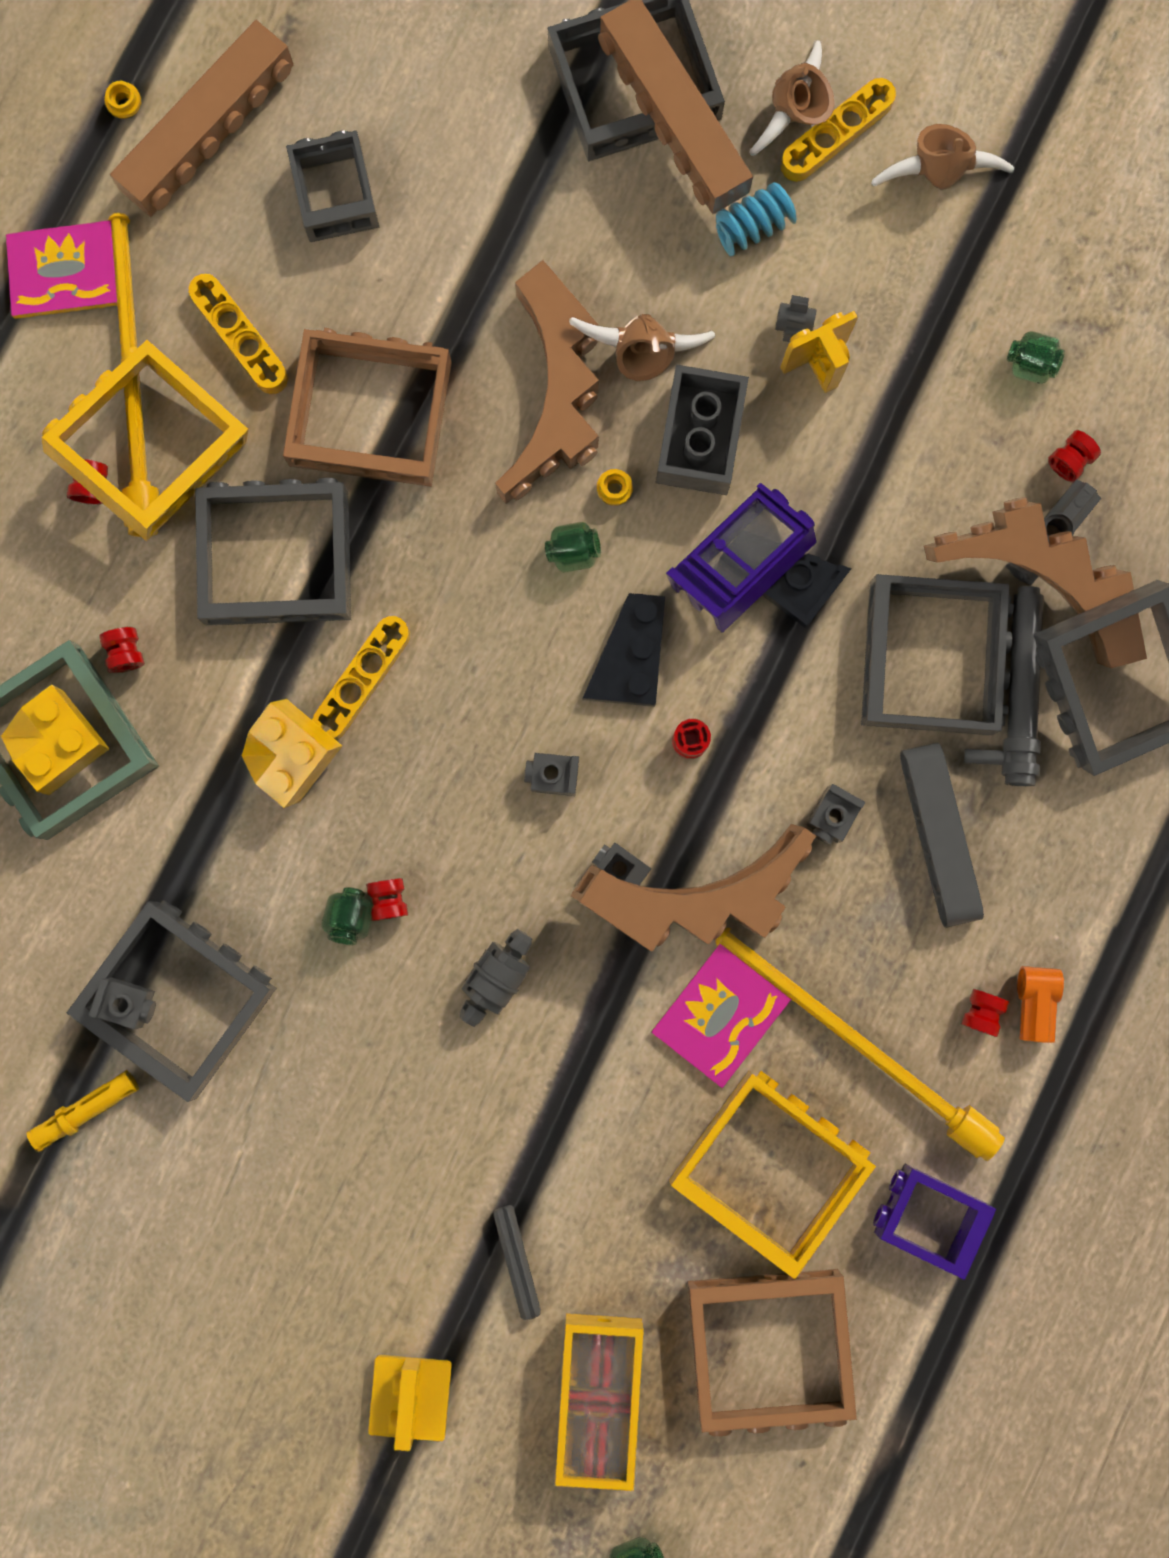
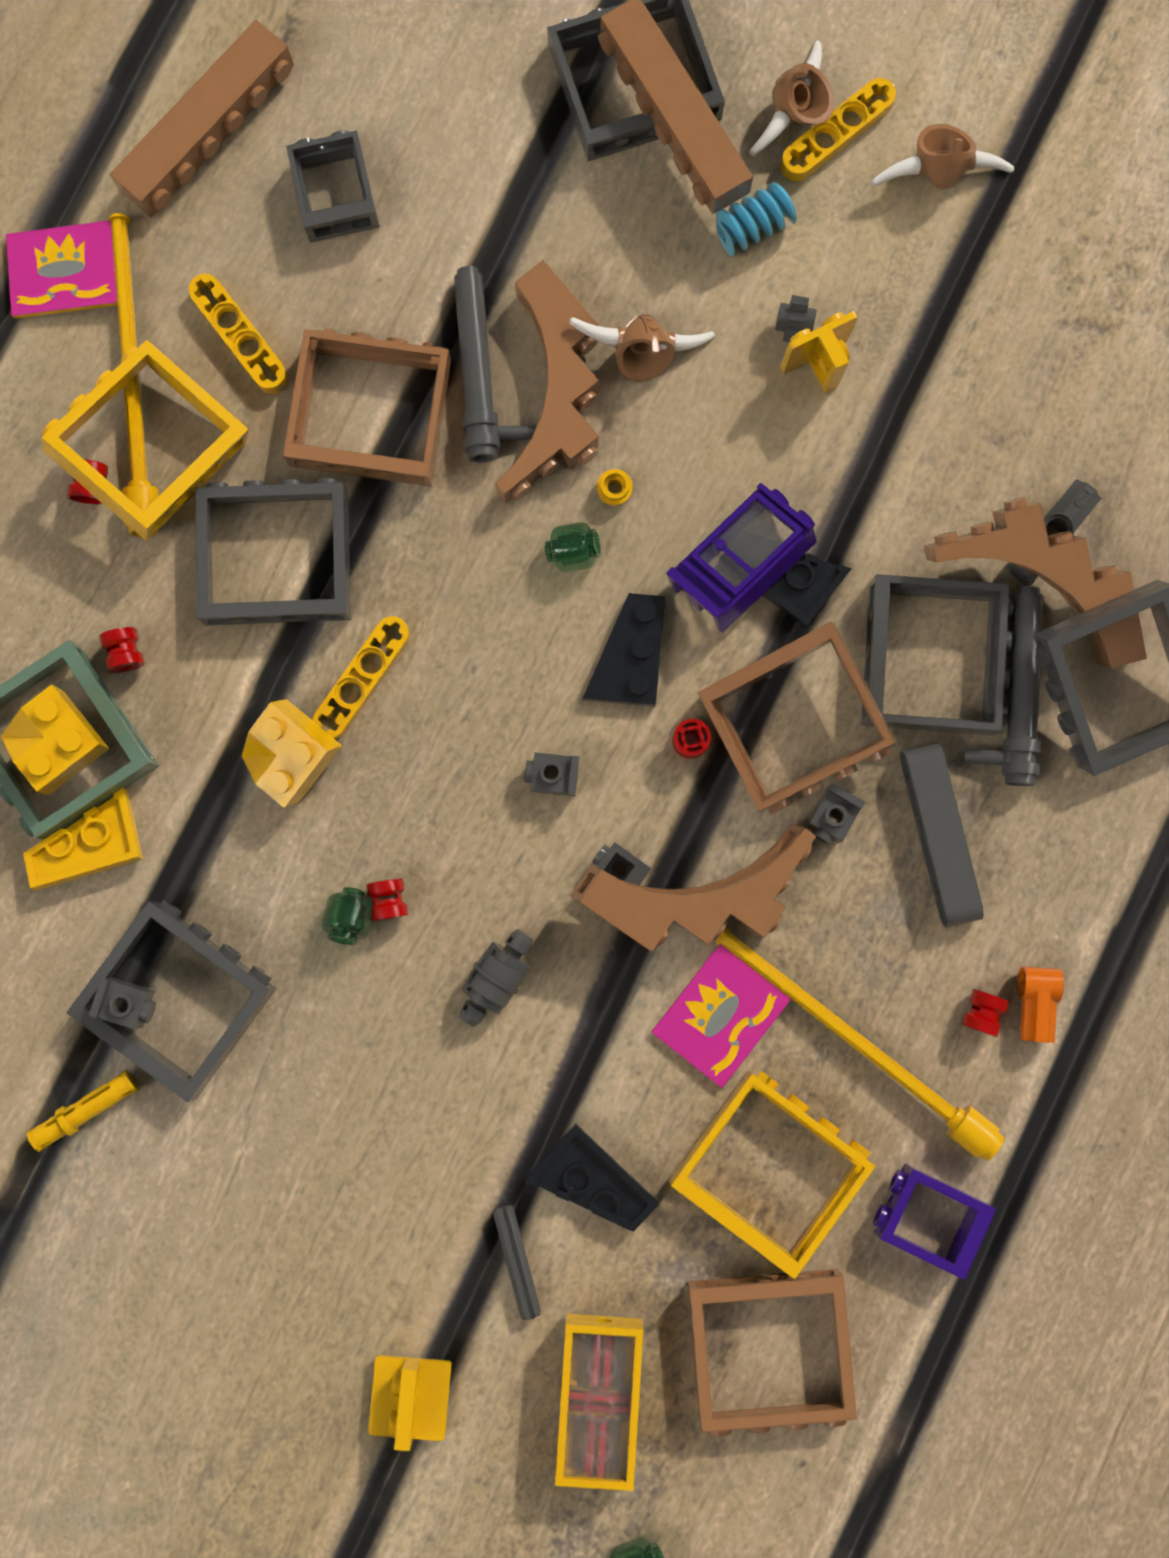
(89, 846): none -> yellow wing
(115, 93): yellow plate -> none
(479, 419): none -> dark grey cylinder
(591, 1178): none -> black wing
(702, 430): dark grey brick -> none
(843, 767): none -> medium nougat window
(1036, 357): clear green head -> none
(1077, 453): red wheel -> none

